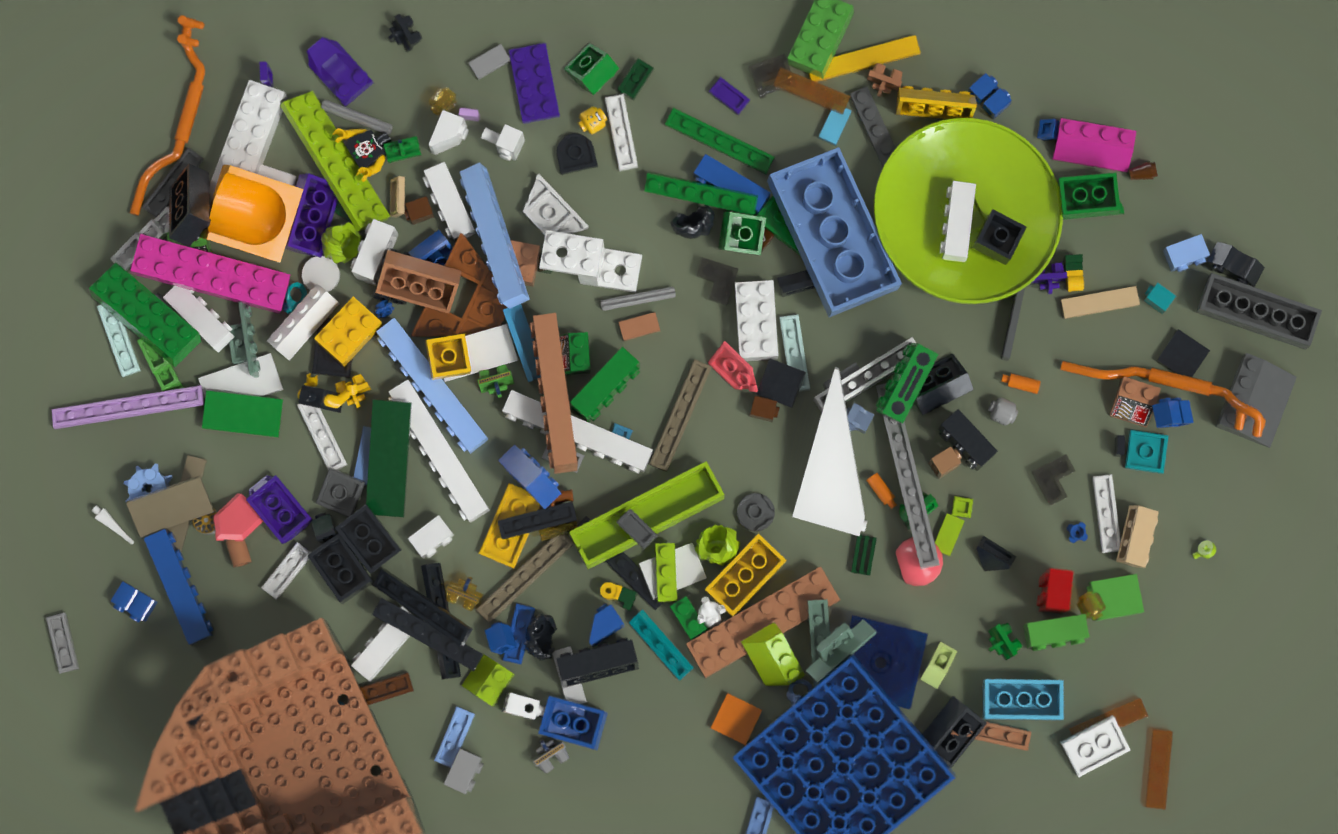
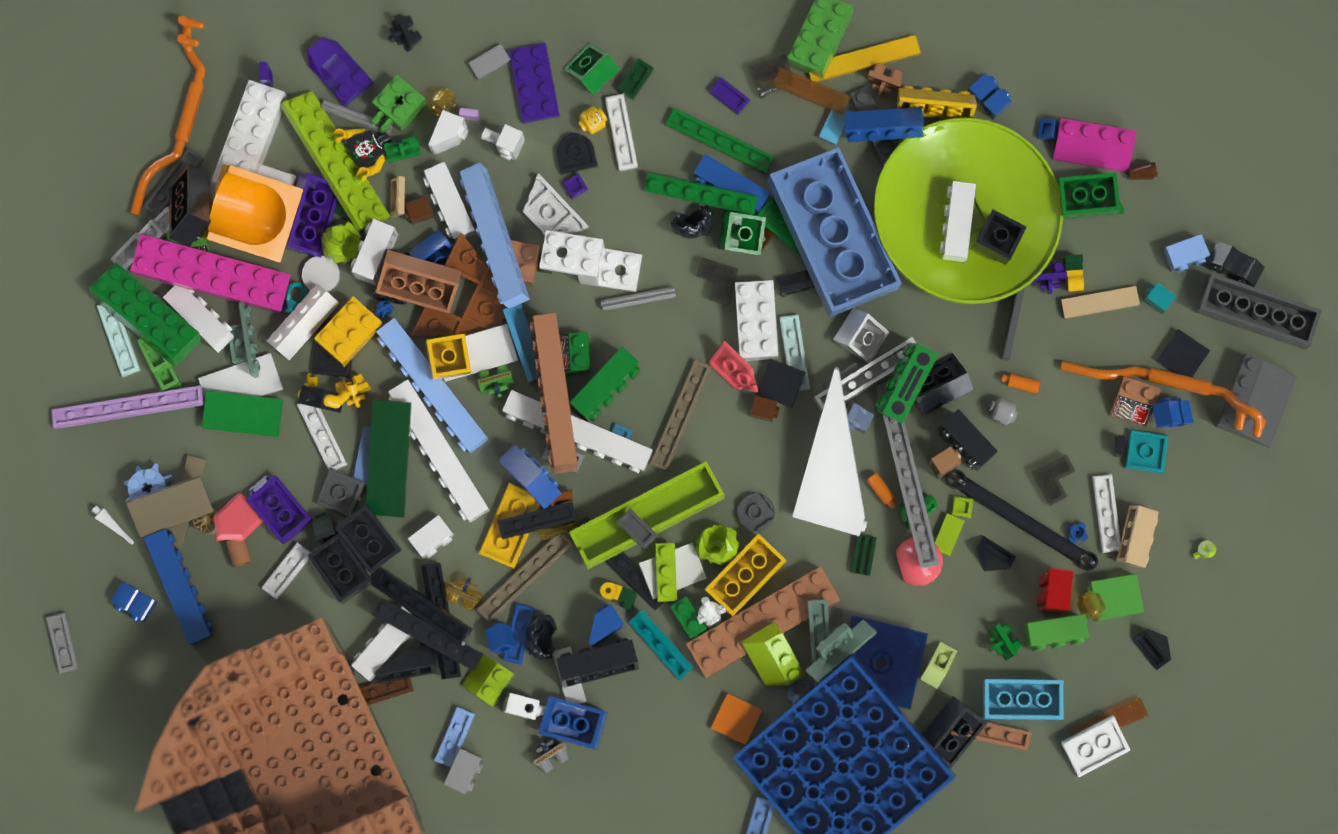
(398, 114): none -> bright green hinge
(411, 663): none -> black slope
(575, 186): none -> dark purple tile
(639, 326): nougat tile -> none
(861, 335): none -> white slope
(884, 124): none -> blue brick
(1022, 520): none -> black piece
(1154, 647): none -> black slope
(1159, 769): clear orange tile -> none

